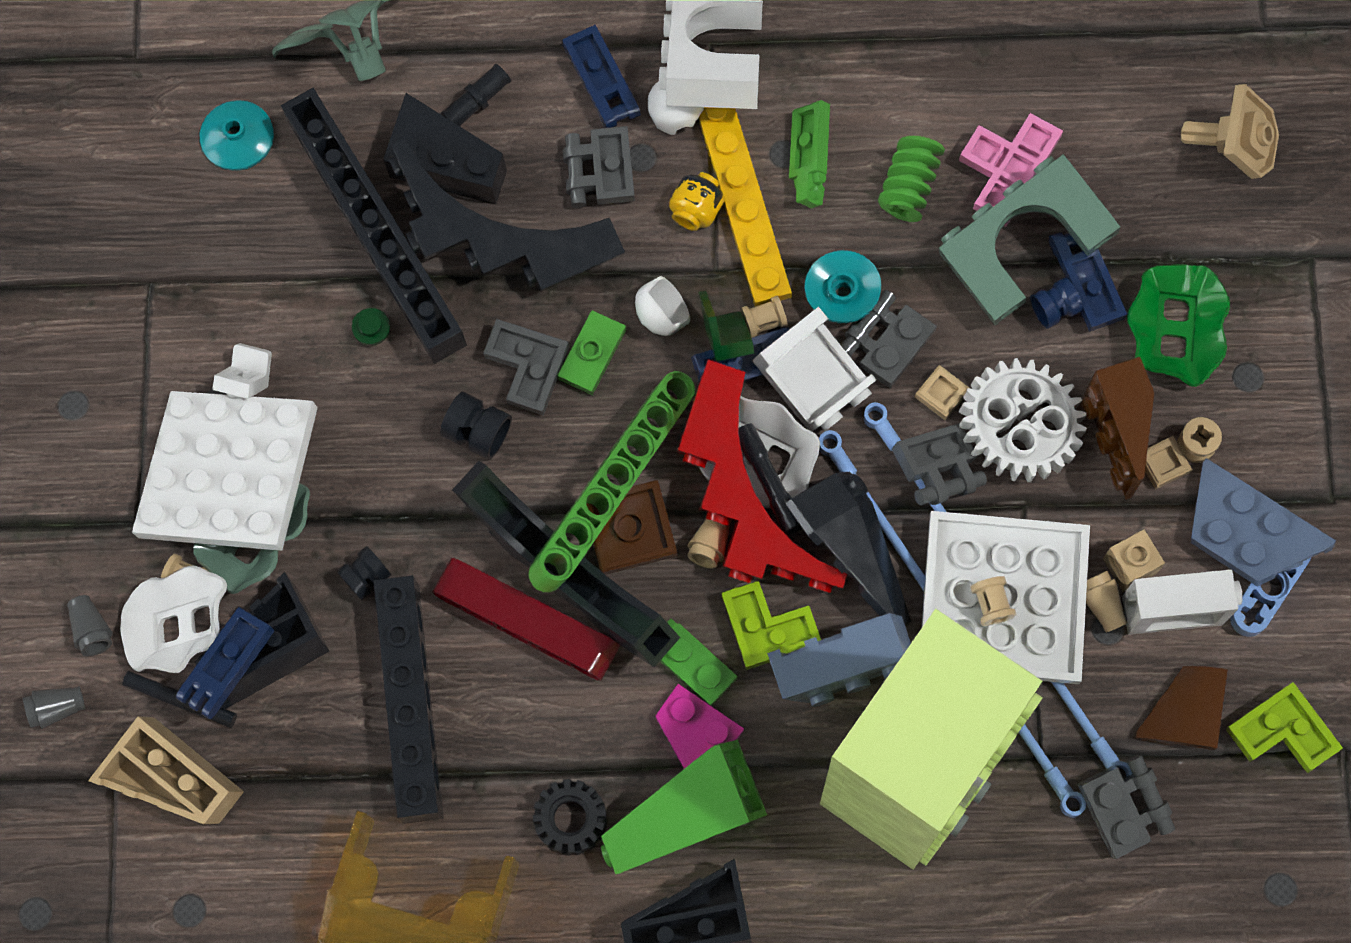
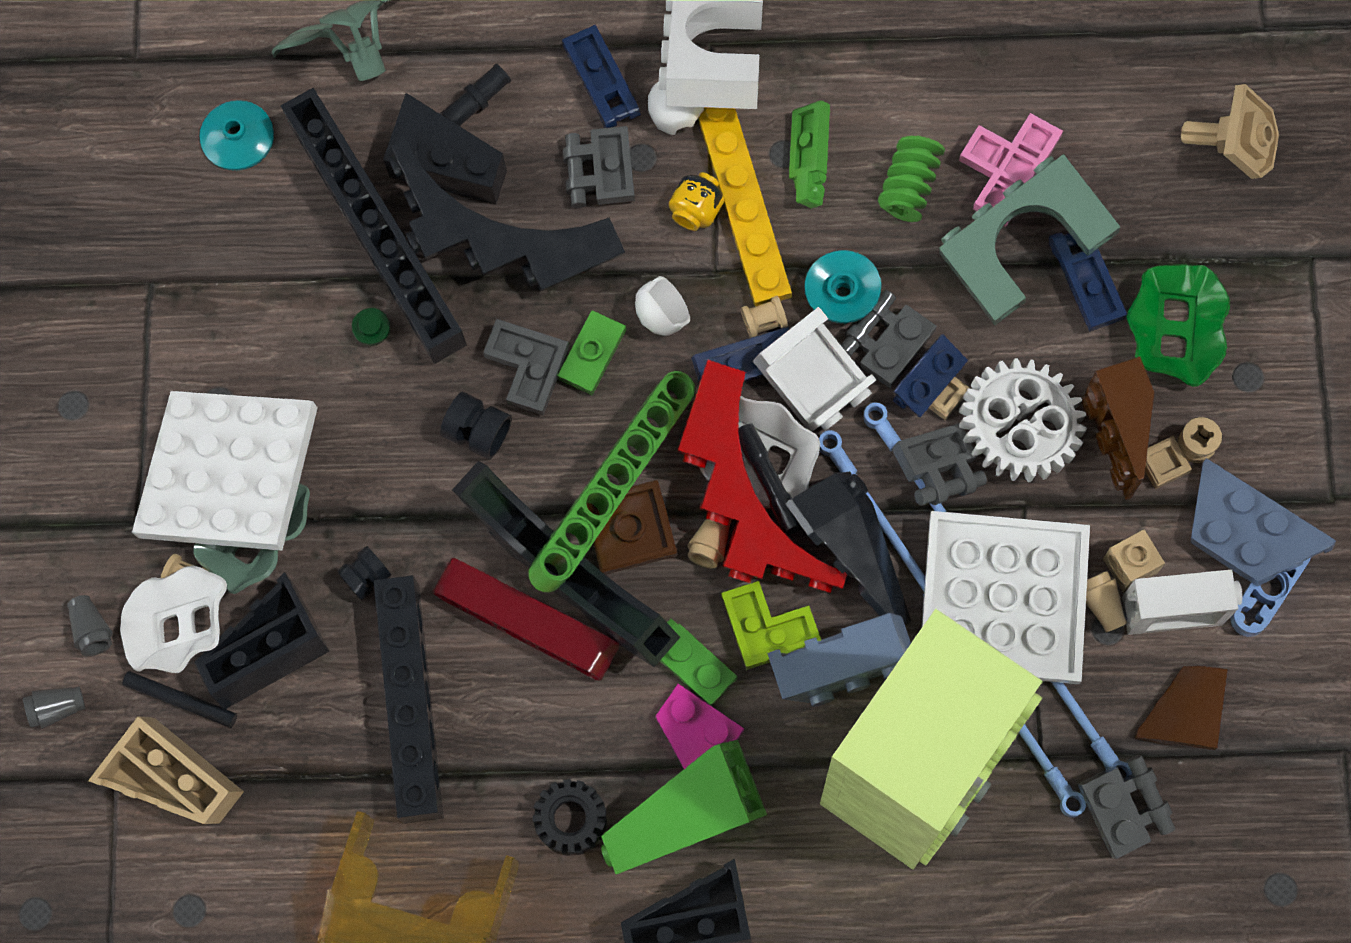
(225, 663): dark blue hinge -> none
(247, 373): white bracket -> none
(725, 332): dark green panel -> none
(929, 376): none -> dark blue hinge
(993, 600): tan bush -> none
(1056, 303): dark blue wheel -> none
(1290, 719): lime plate -> none

